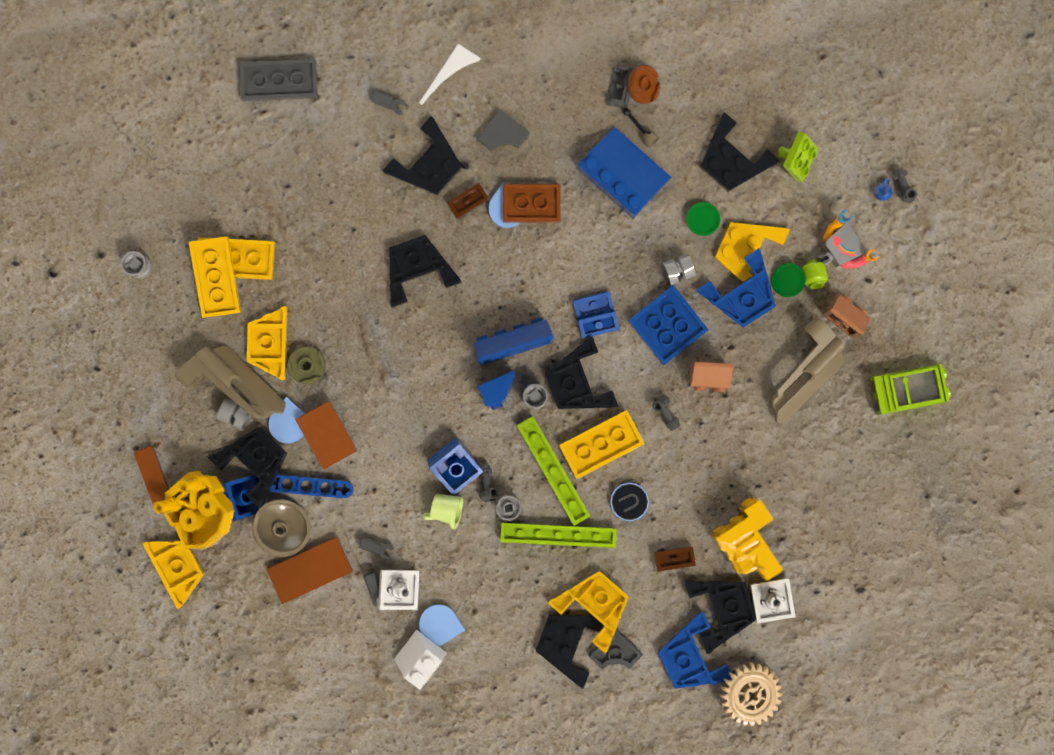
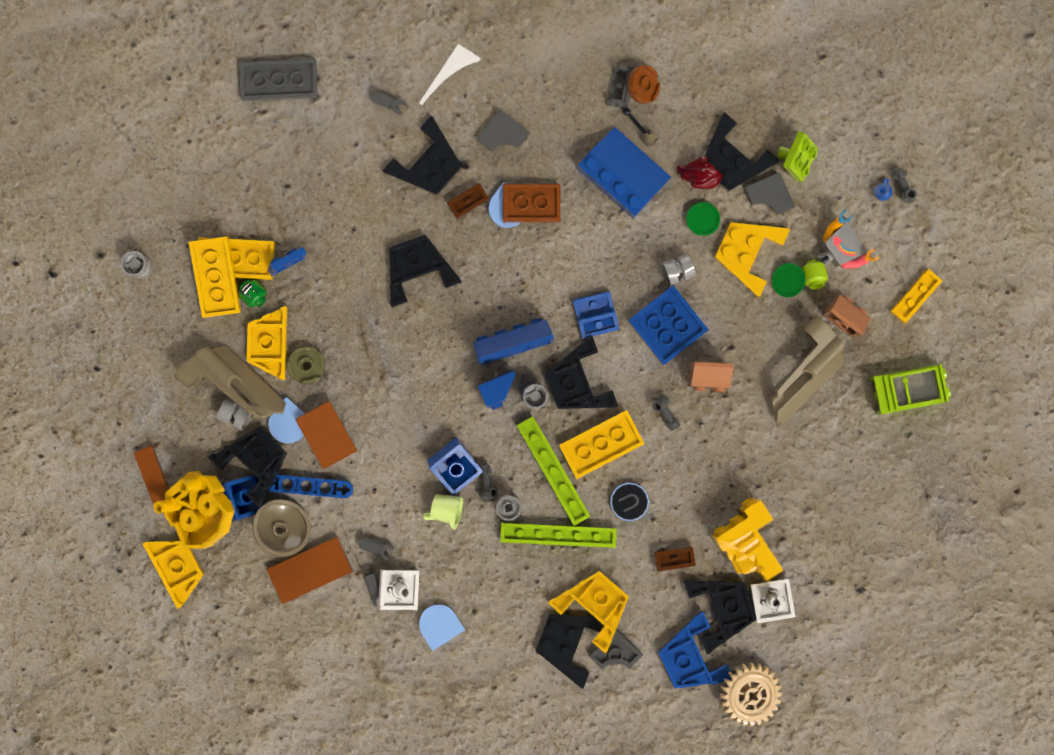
(252, 293): none -> green head
(292, 258): none -> blue plate
(419, 659): white slope -> none
(700, 174): none -> dark red hair
(748, 299): blue wing -> none
(771, 192): none -> dark grey tile
(916, 296): none -> yellow tile

